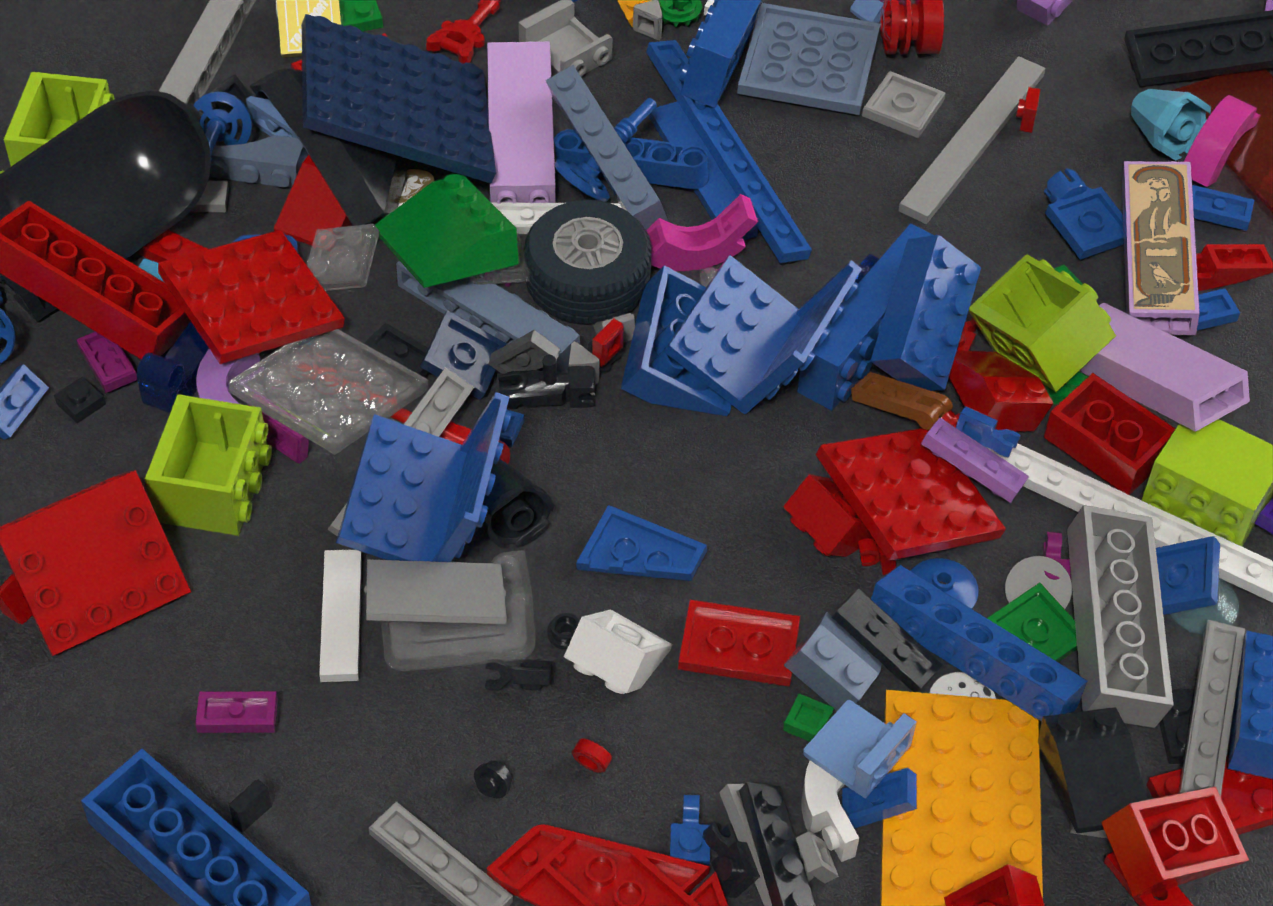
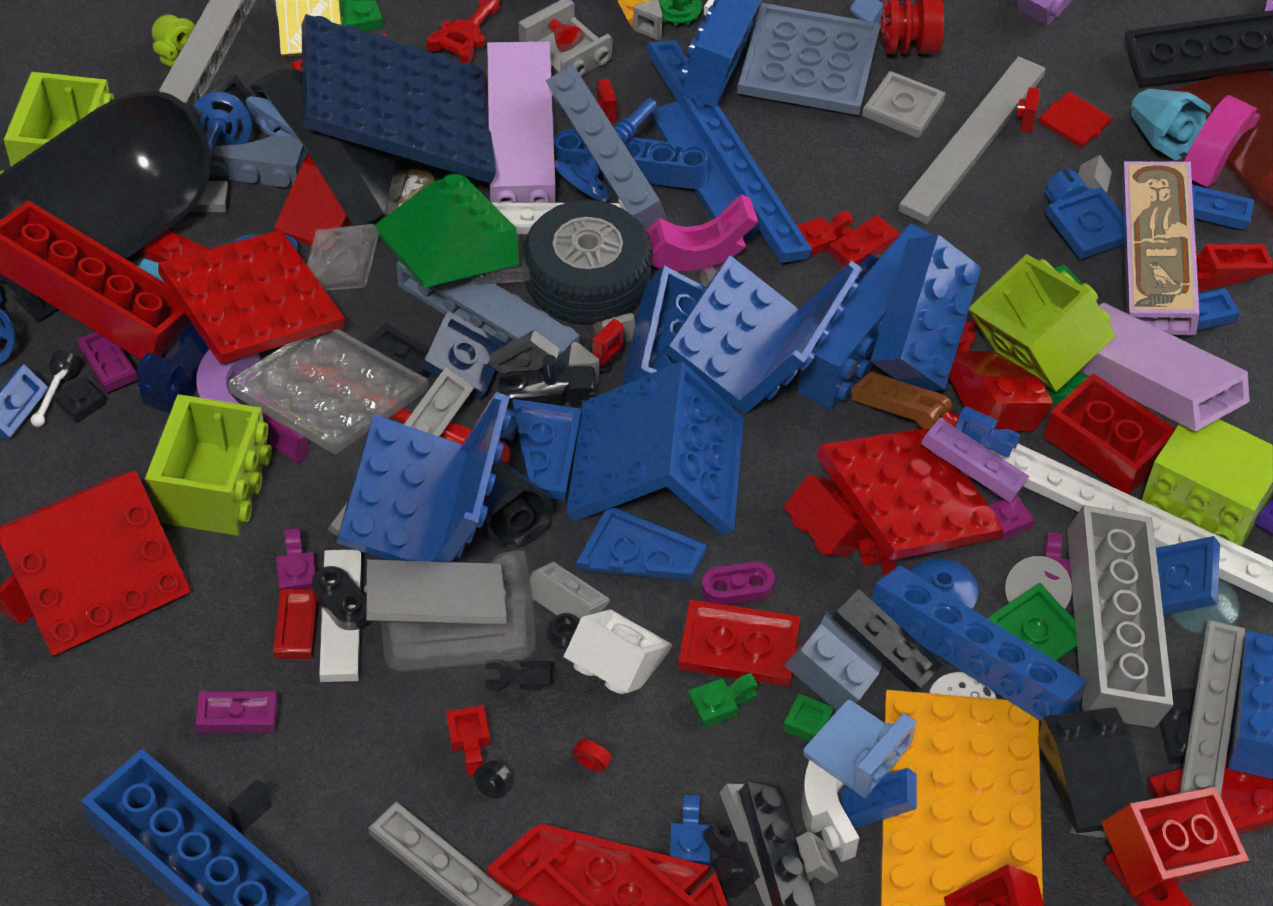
(62, 367): none -> hinge
(170, 37): none -> lime piece
(295, 568): none -> magenta plate
(295, 624): none -> red tile
(338, 595): none -> black plate
(468, 732): none -> red plate
(547, 443): none -> blue wing
(565, 35): none -> red rock
(565, 592): none -> light grey slope
(607, 99): none -> red tile
(657, 436): none -> blue bracket
(718, 703): none -> green plate
(736, 583): none -> magenta plate
(821, 234): none -> red plate
(868, 238): none -> red plate
(1013, 517): none -> magenta plate
(1075, 120): none -> red piece
(1095, 173): none -> light grey slope

